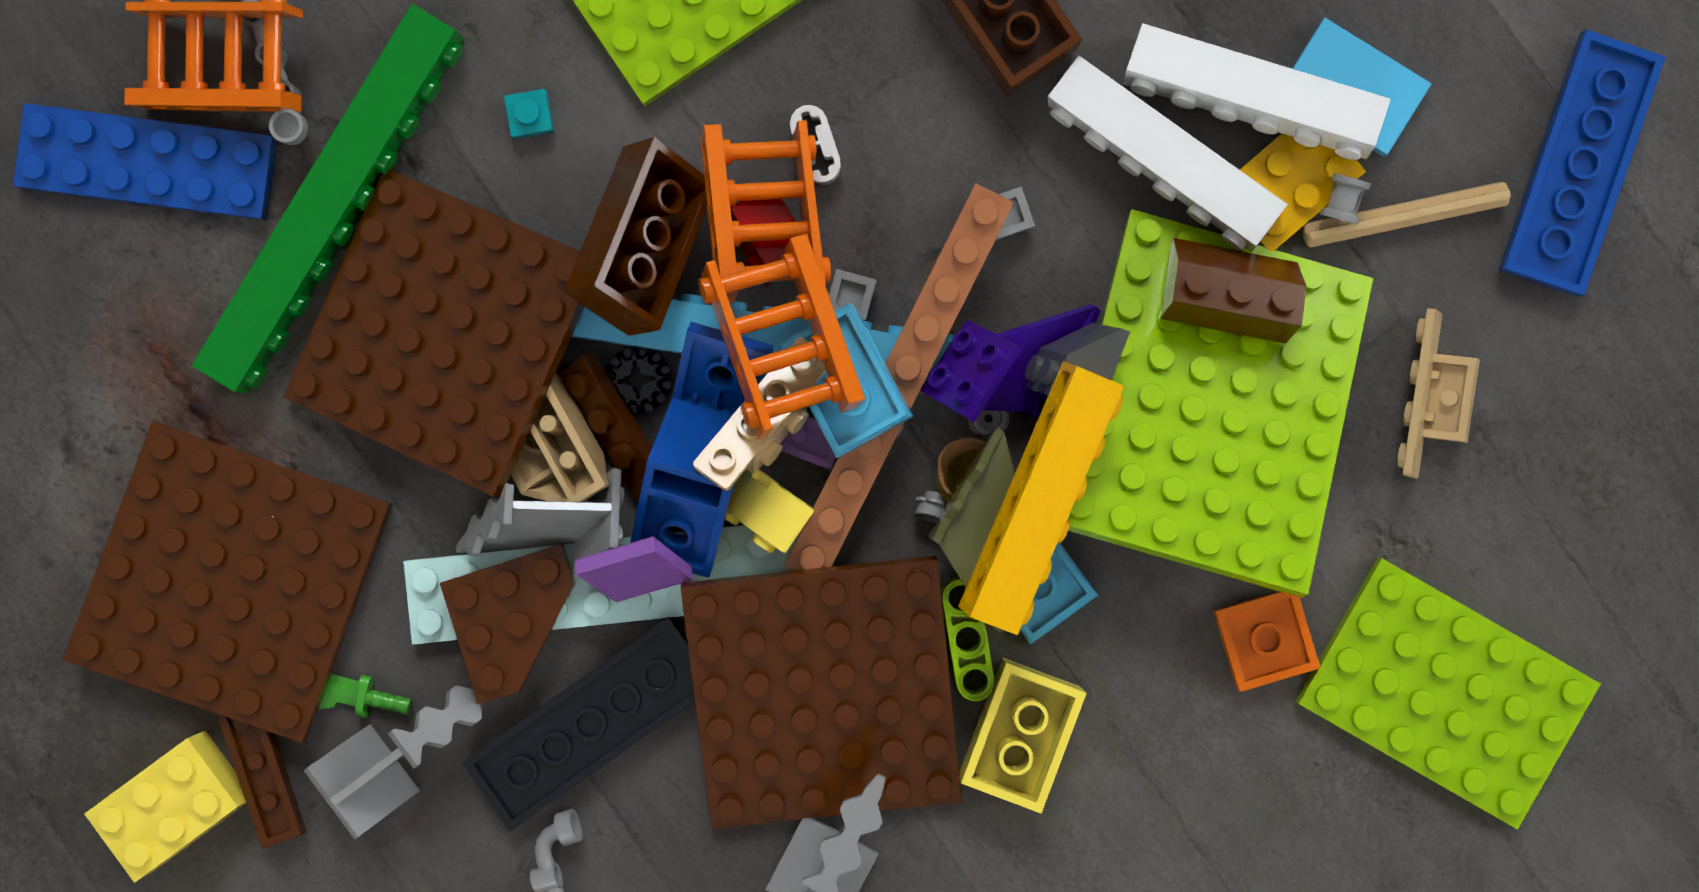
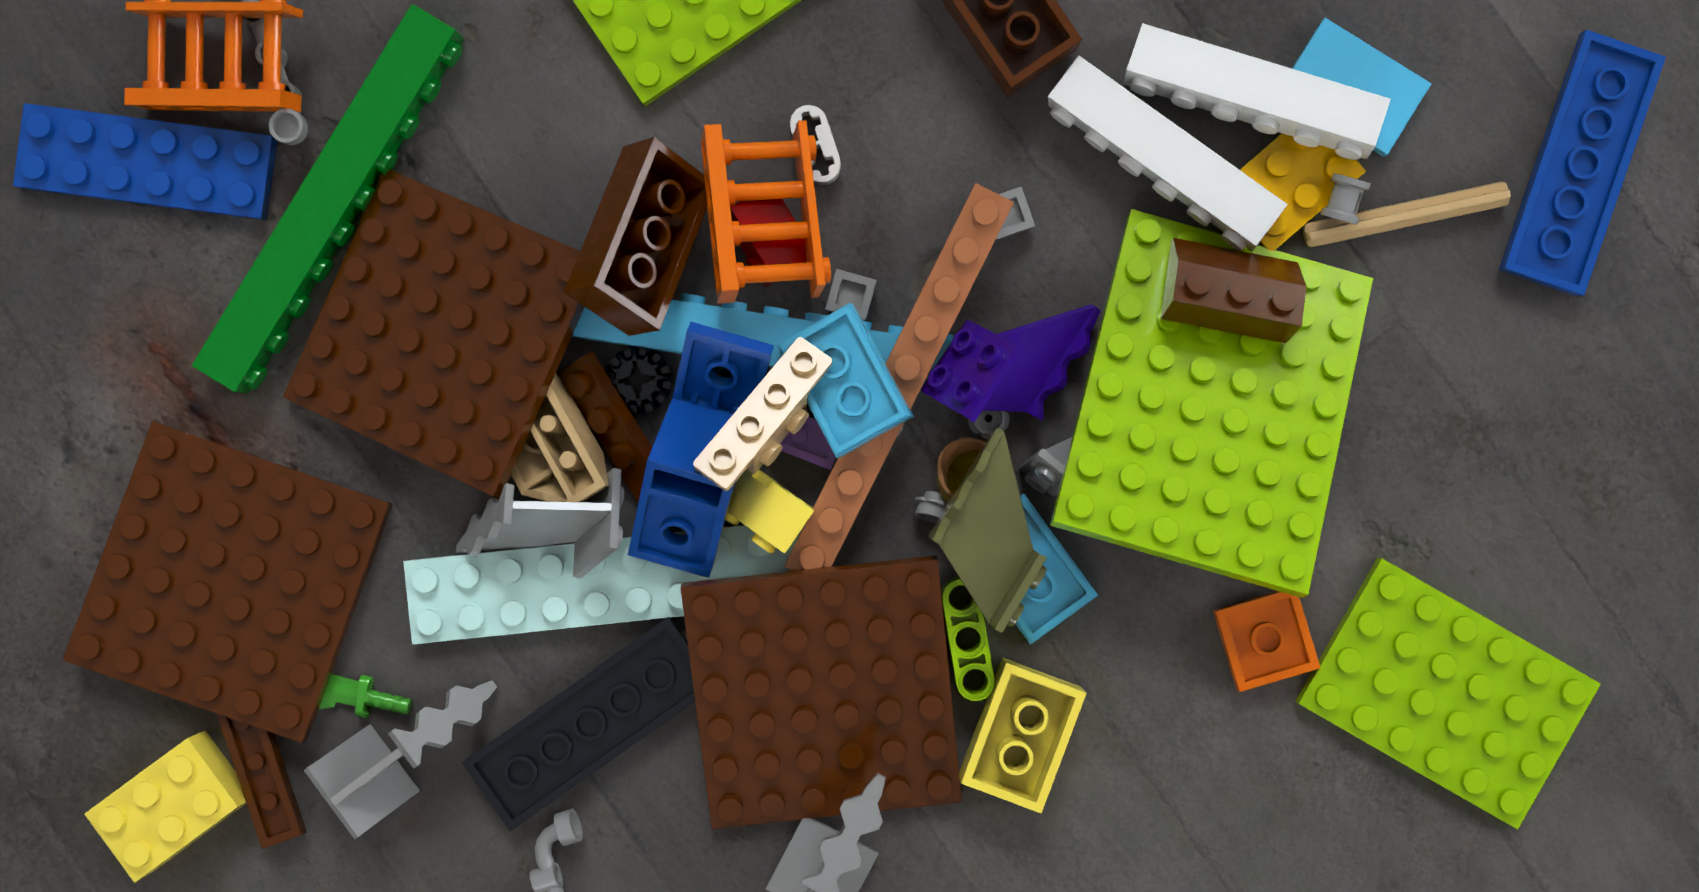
(507, 616): reddish brown plate -> none
(529, 114): teal plate -> none
(633, 569): medium lavender tile -> none
(811, 305): orange fence -> none
(1041, 498): yellow brick -> none
(1091, 348): dark grey slope -> none
(1441, 396): tan bracket -> none

